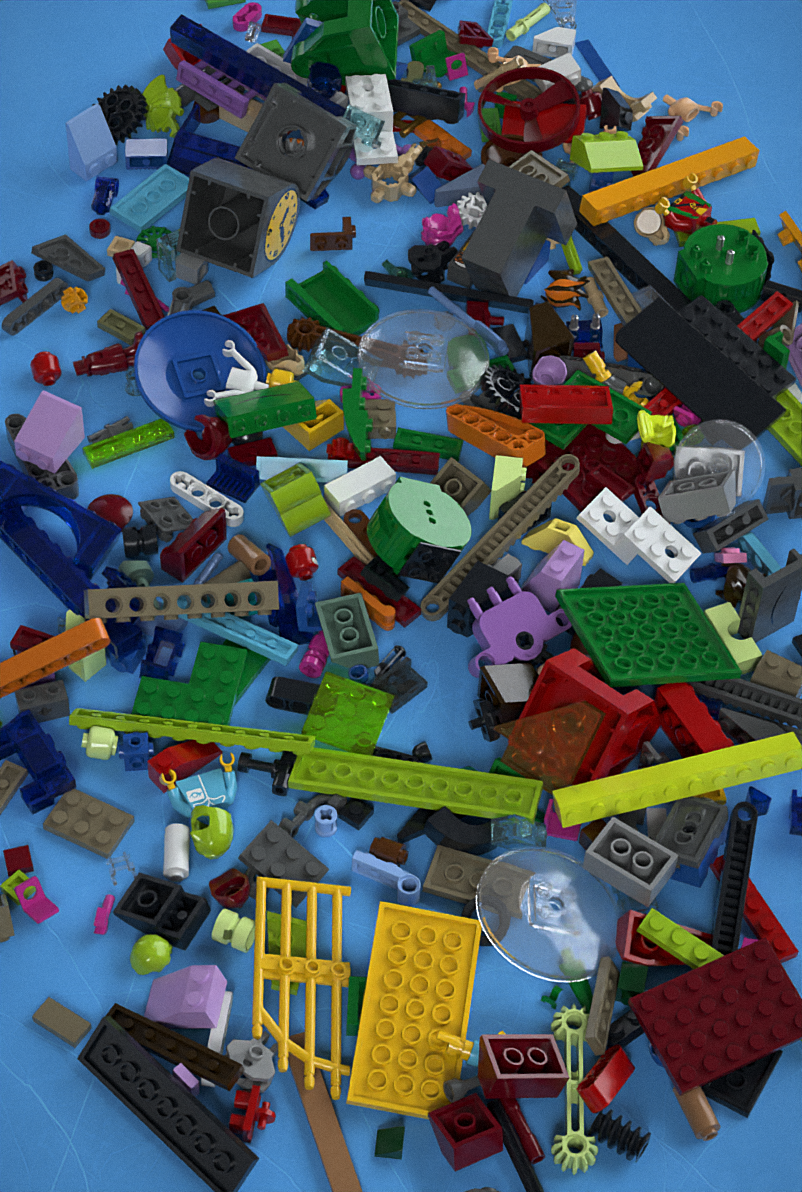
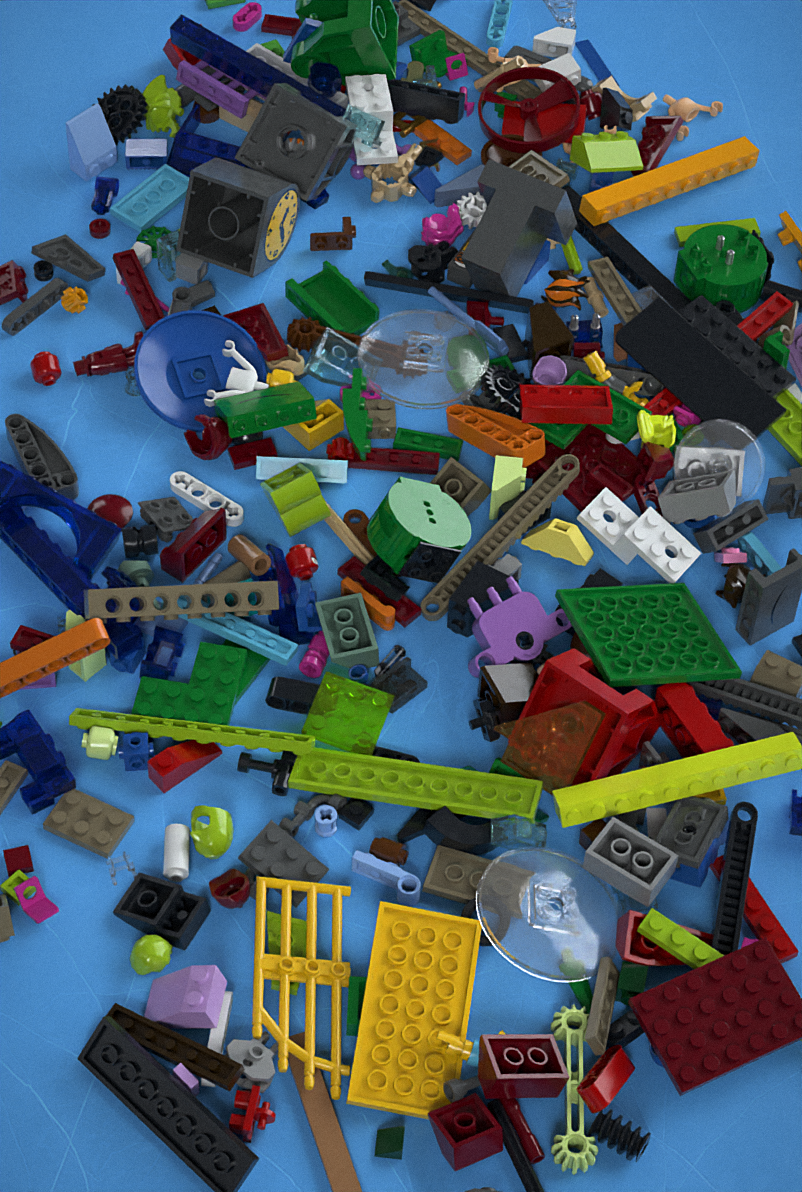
(44, 701): dark grey brick -> none
(50, 432): lavender slope -> none
(62, 1022): dark tan tile -> none
(102, 915): dark pink bar -> none
(111, 430): dark grey pin -> none
(118, 245): tan plate -> none
(119, 326): olive plate -> none
(128, 443): clear neon green plate -> none
(207, 789): medium azure torso -> none
(233, 930): yellowish green wheel -> none
(234, 478): clear blue panel -> none
(252, 32): clear slope -> none
(359, 486): white brick -> none
(422, 752): black hinge -> none
(446, 163): dark red brick -> none
(473, 34): dark red wing -> none
(492, 119): bright green plate -> none
(522, 25): yellowish green pin -> none
(553, 997): green piece -> none
(554, 826): dark pink bracket -> none
(555, 571): lavender slope -> none
(651, 226): tan hair -> none
(688, 211): torso -> none
(698, 1114): medium nougat brick -> none
(709, 572): clear blue axle -> none
(726, 623): yellowish green arch -> none
(743, 1086): black tile -> none
(759, 800): clear blue slope -> none

